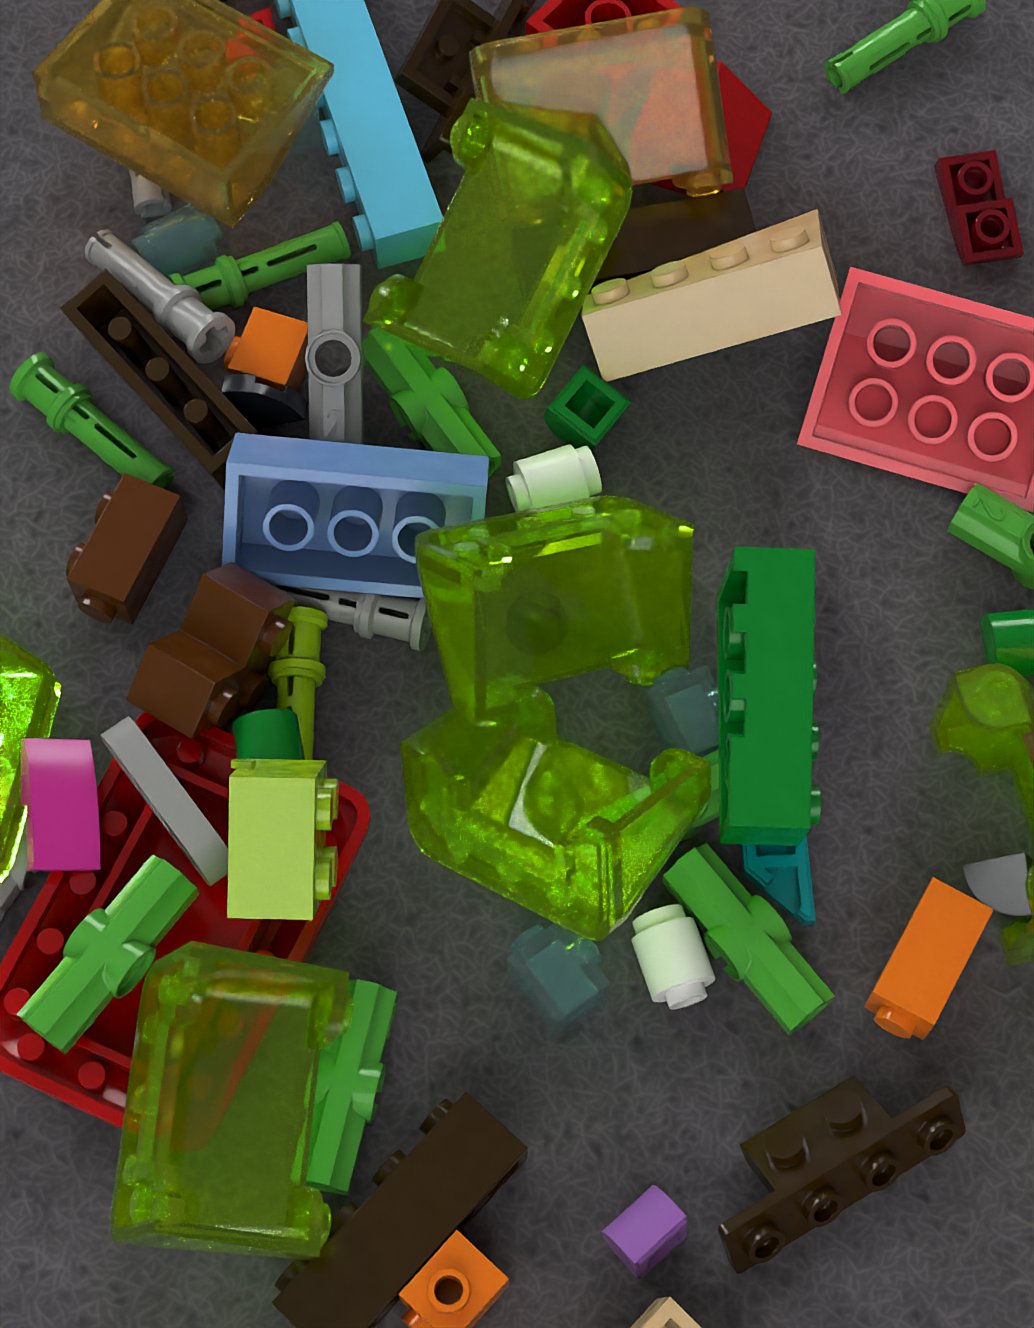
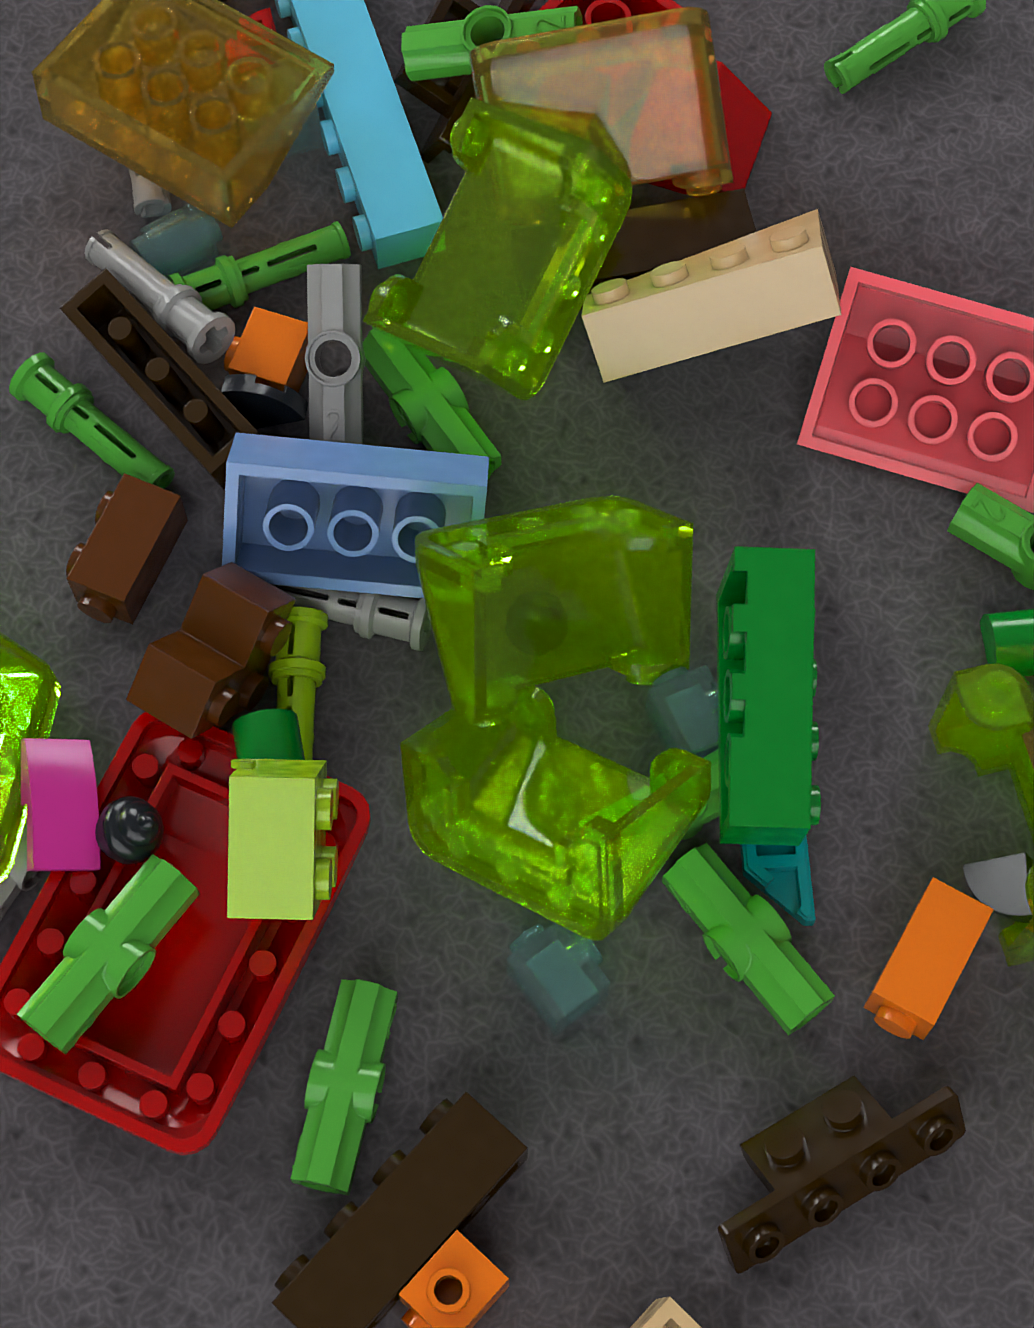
(129, 830): none -> black plate
(168, 800): light grey beam -> none
(226, 1104): clear neon green windscreen -> none
(444, 47): none -> bright green piece
(553, 478): brick -> none
(585, 410): green brick -> none
(646, 1231): medium lavender brick -> none
(672, 956): white brick -> none
(976, 208): dark red slope -> none

